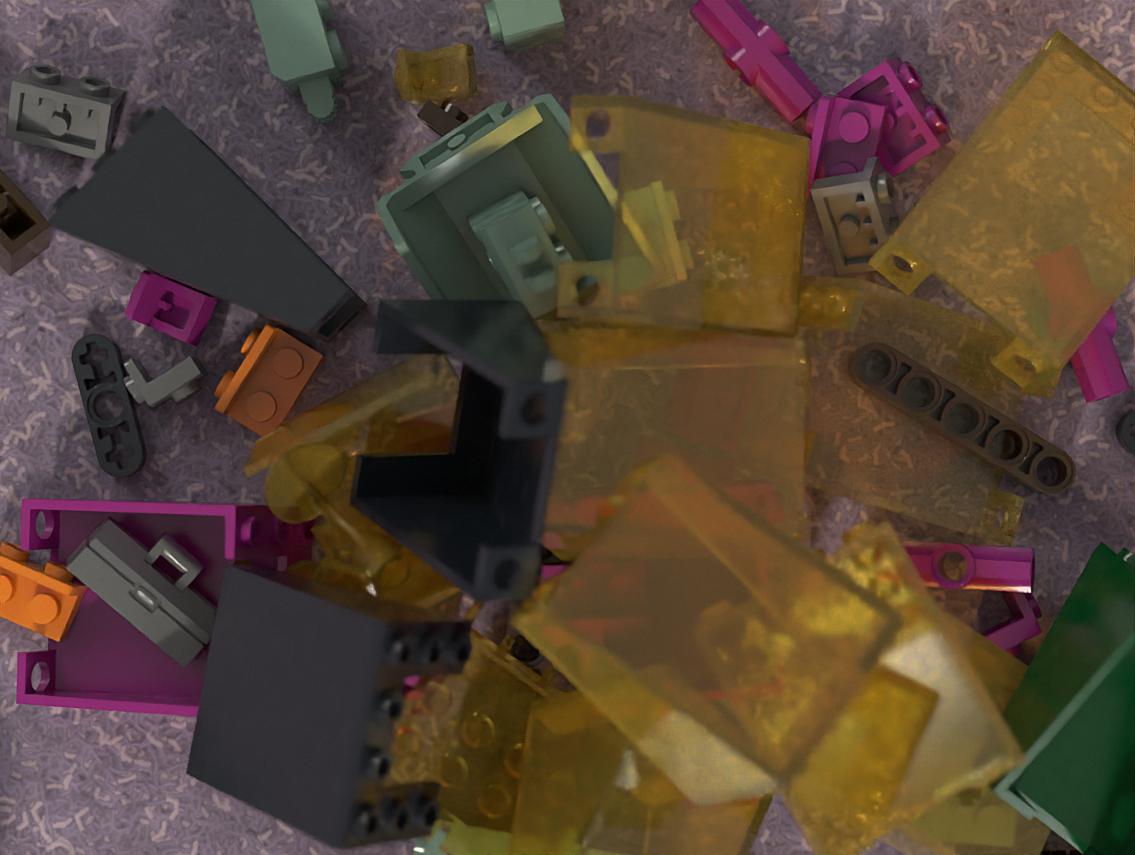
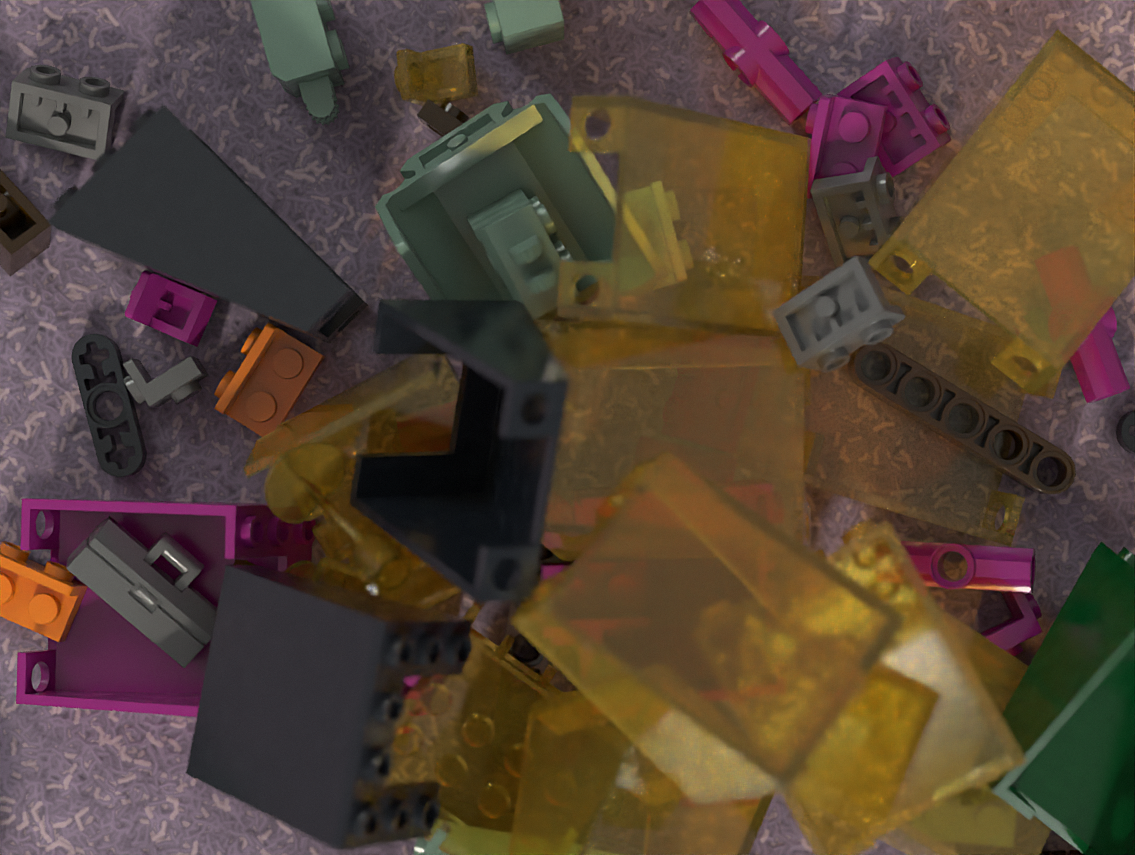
(837, 317): none -> dark grey bracket

